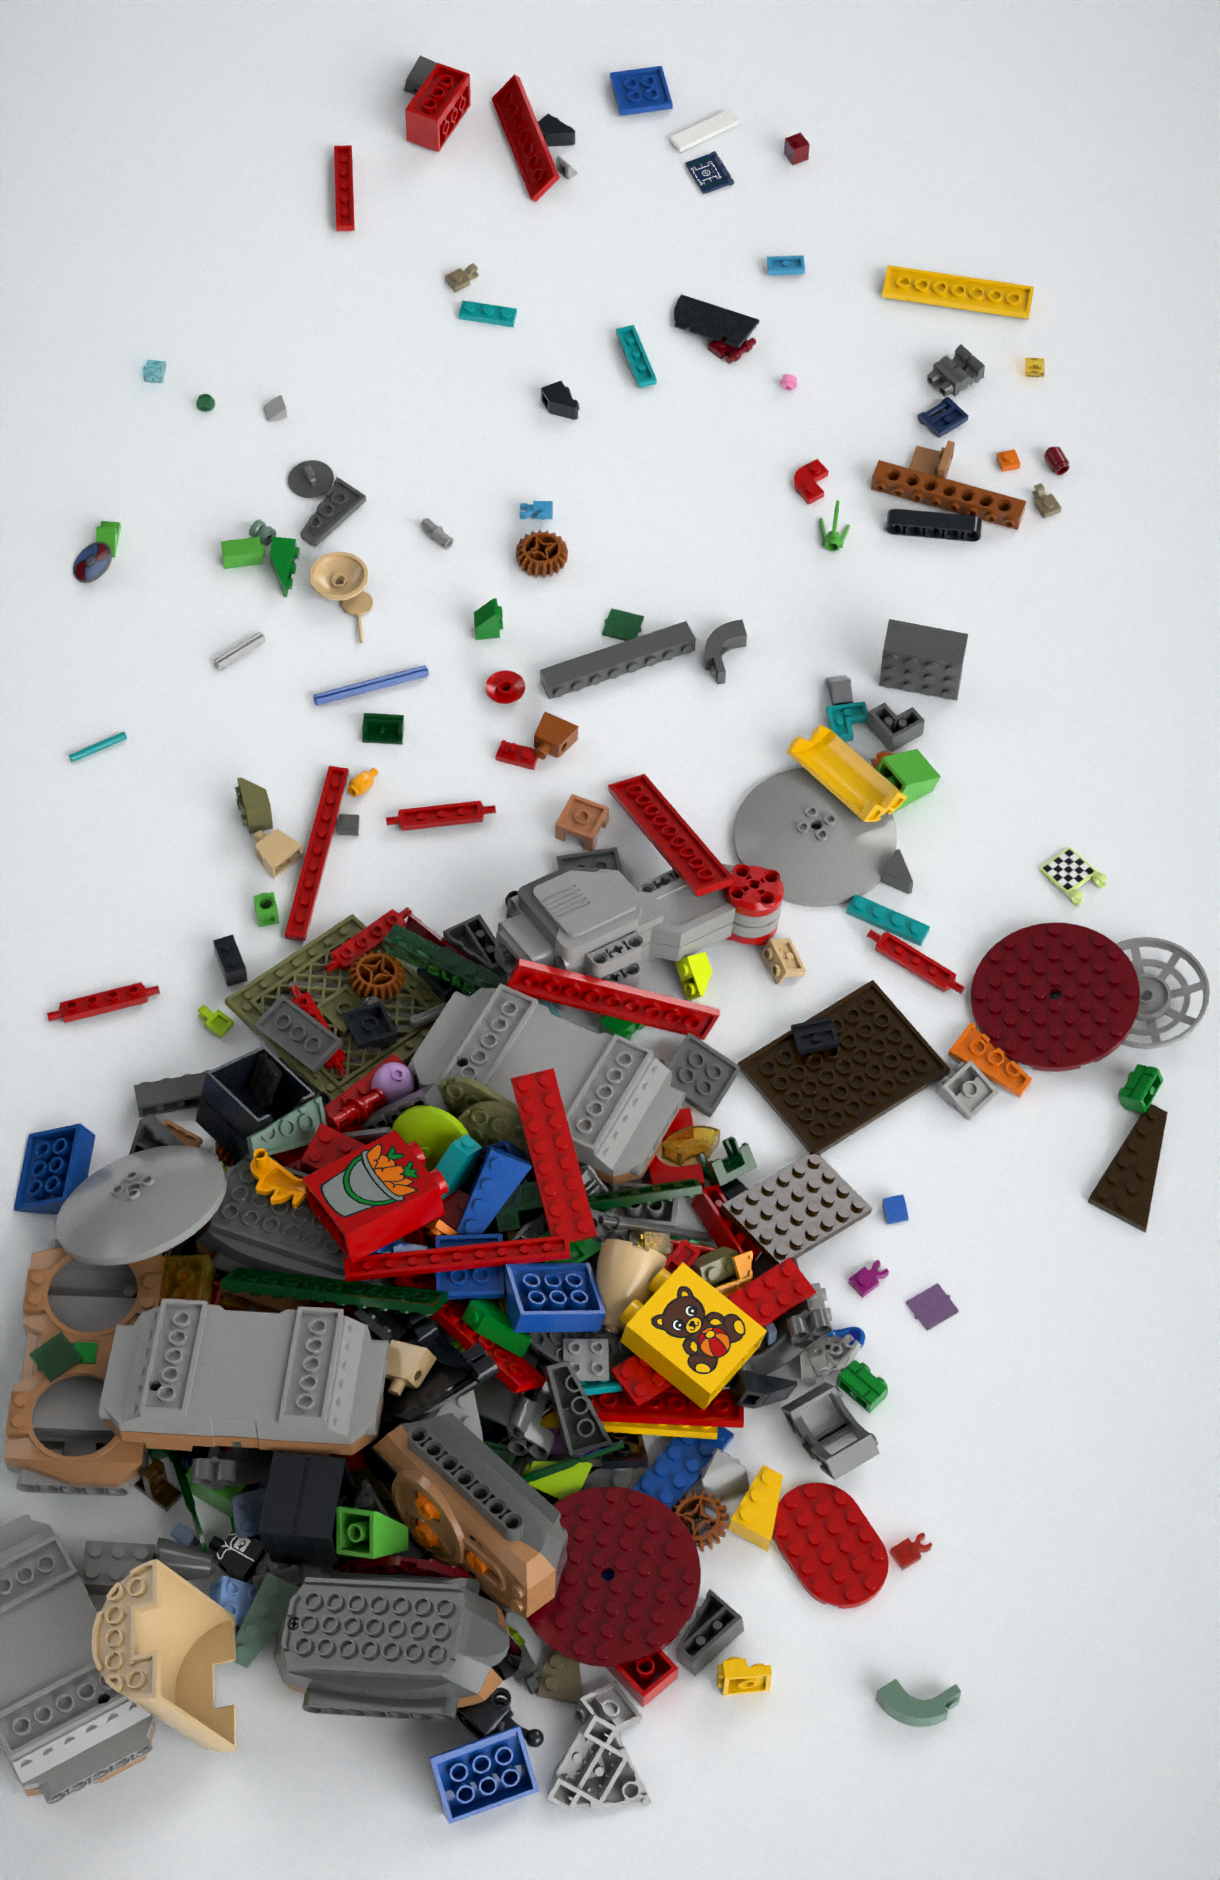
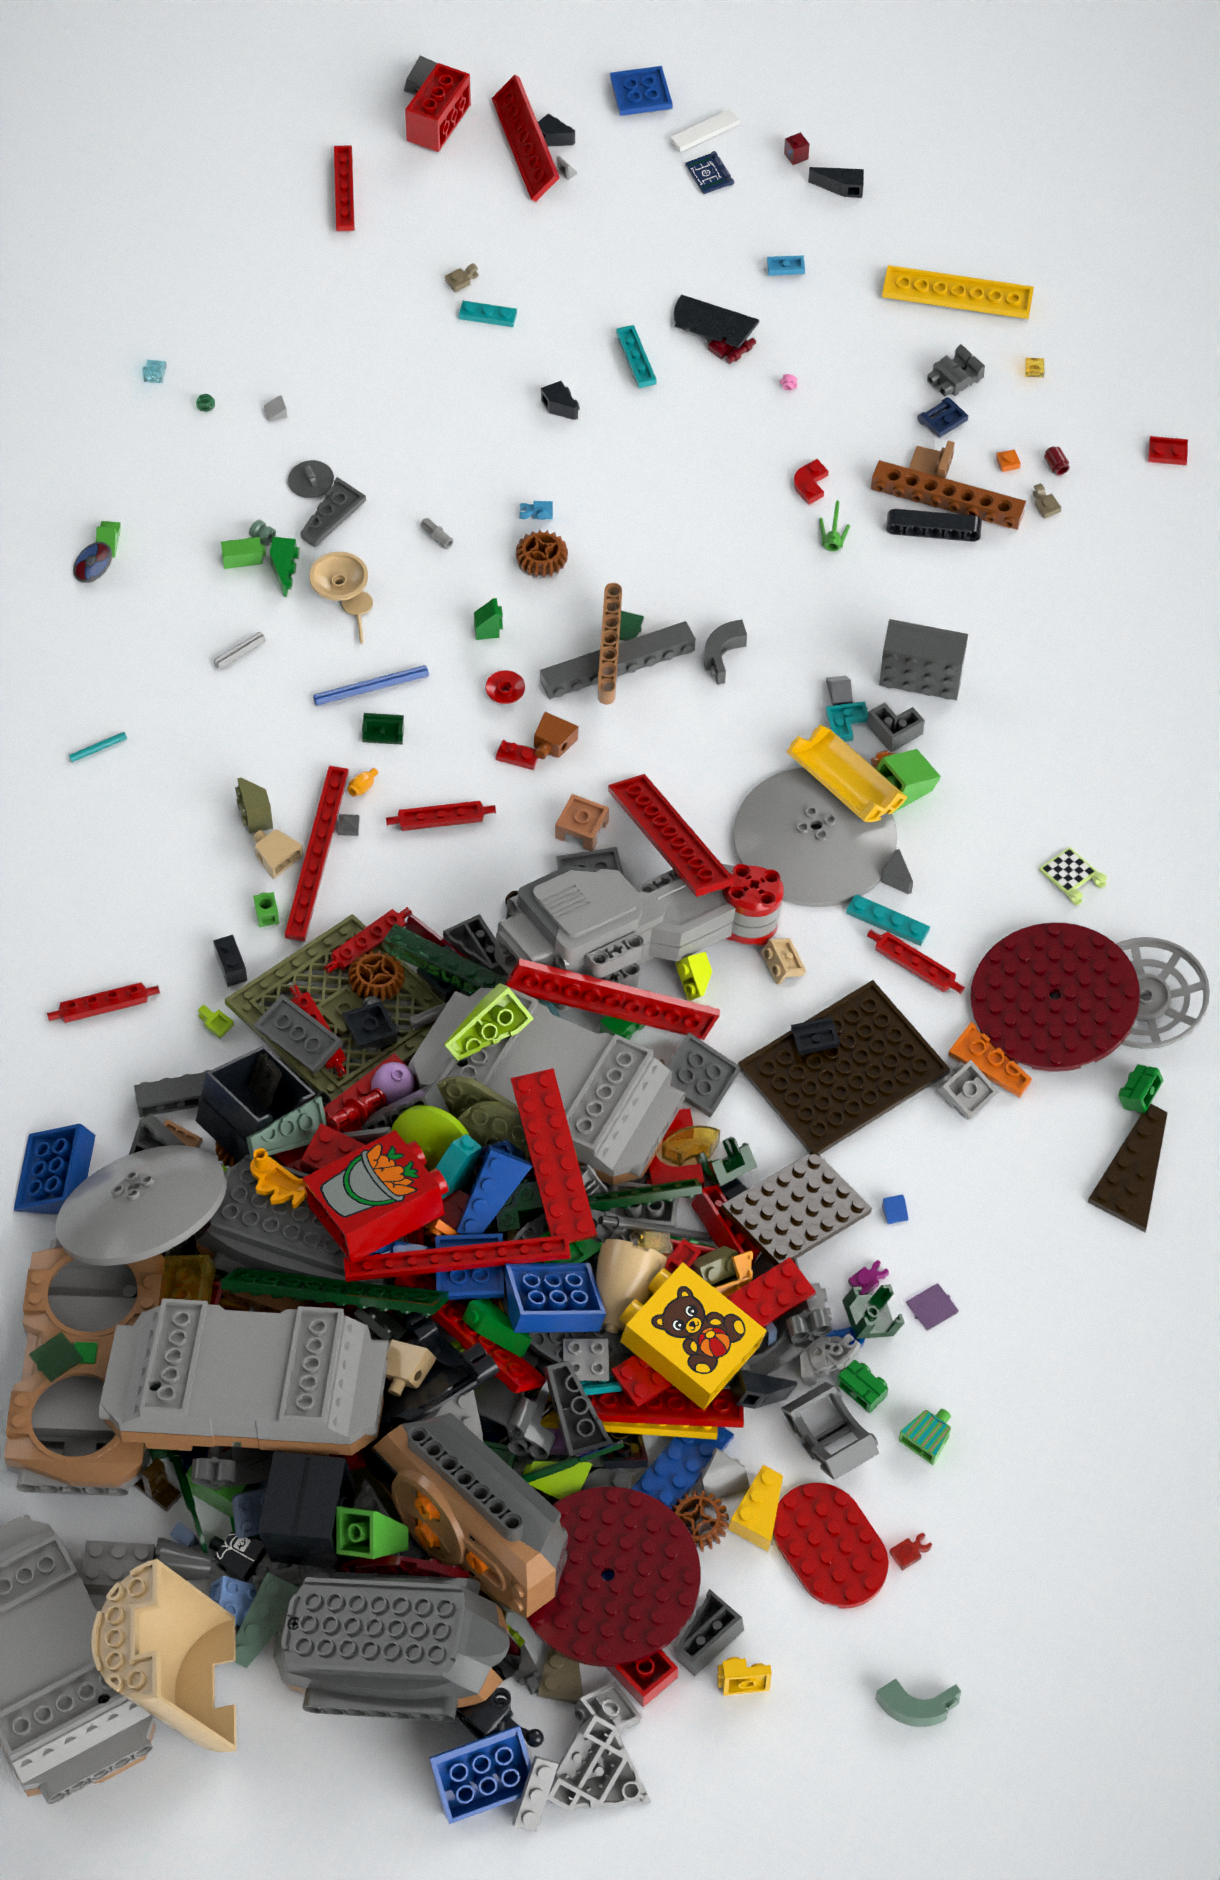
(493, 1019): none -> lime wedge
(535, 1793): none -> plate
(609, 643): none -> medium nougat beam
(840, 181): none -> black slope
(870, 1313): none -> dark green panel
(927, 1434): none -> bright green torso
(1168, 450): none -> red plate

